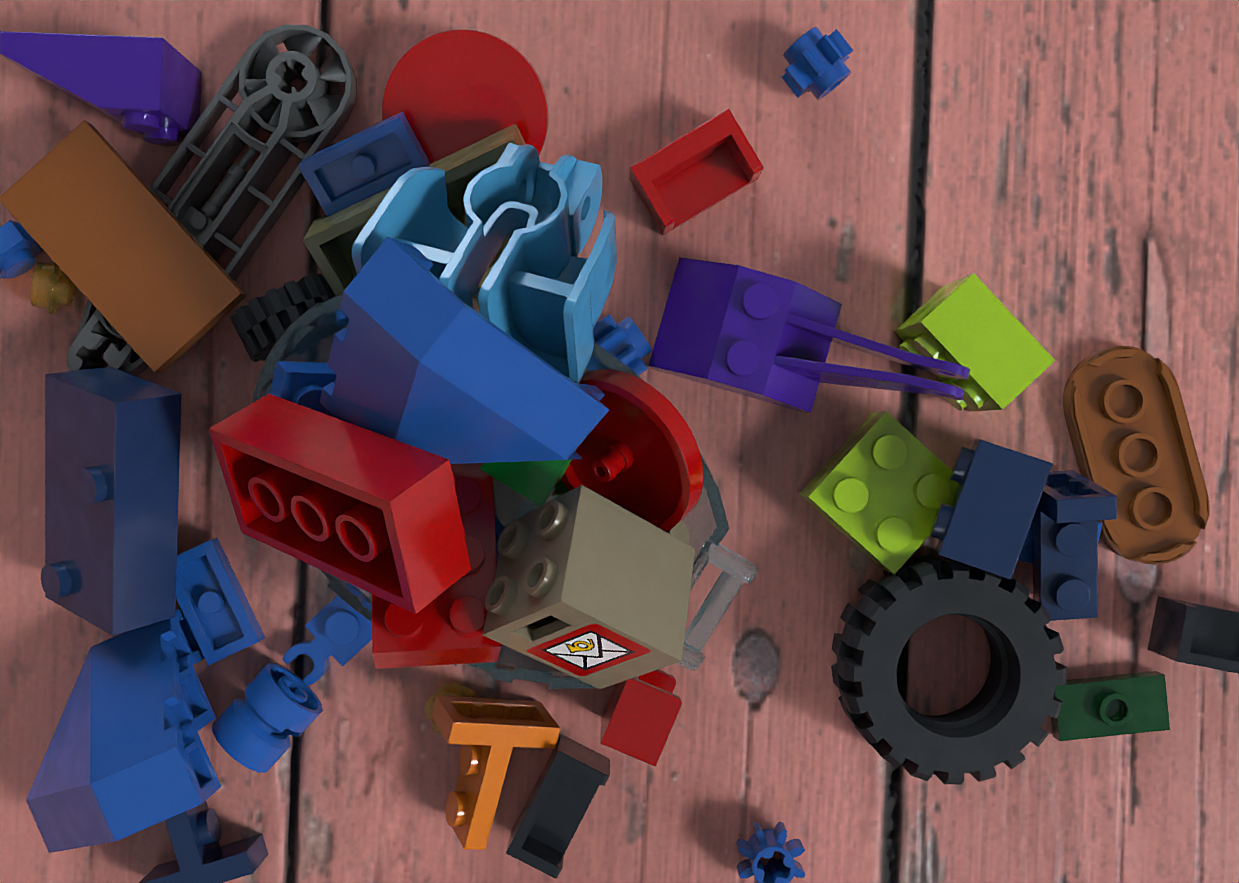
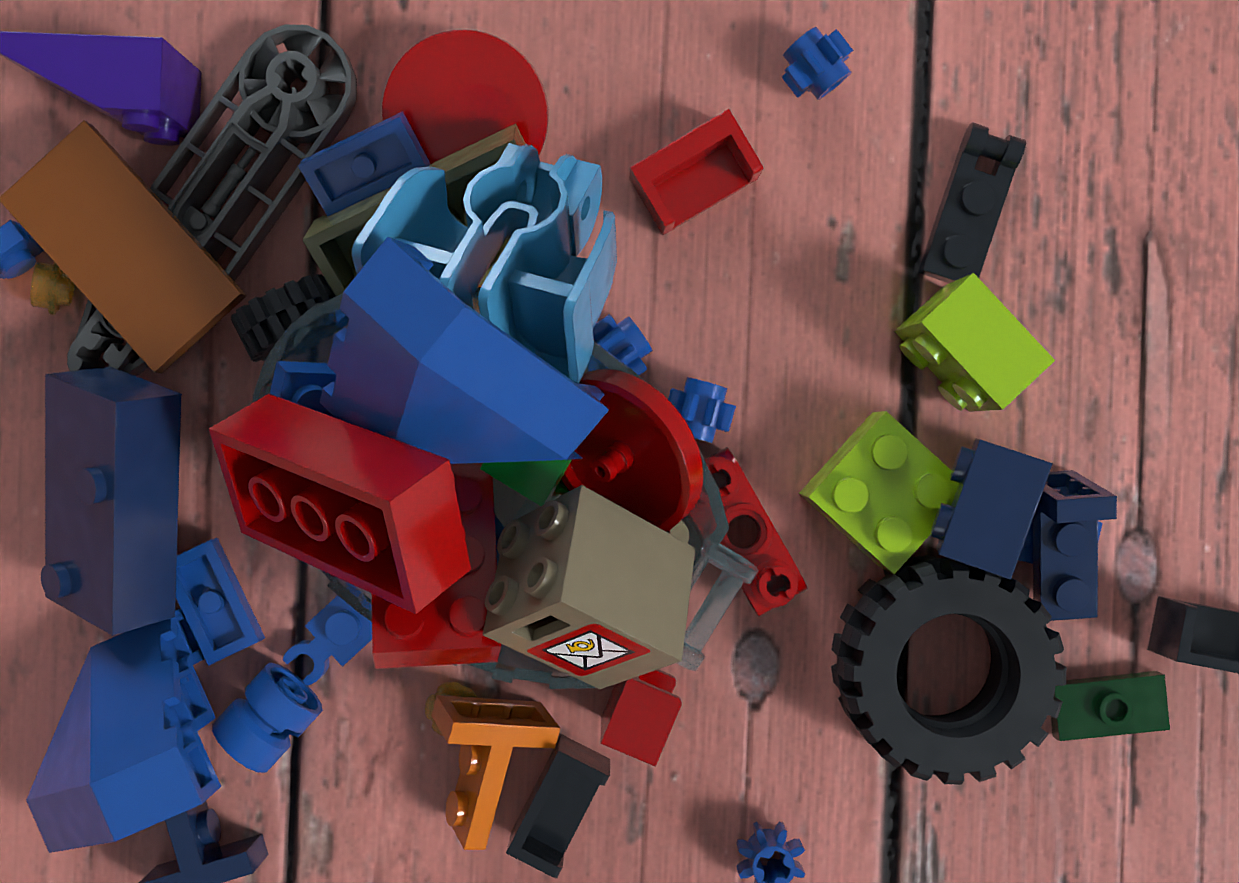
(703, 408): none -> blue gear
(771, 339): dark purple slope -> none
(777, 574): none -> red piece
(971, 205): none -> black plate
(1139, 446): dark orange tile -> none

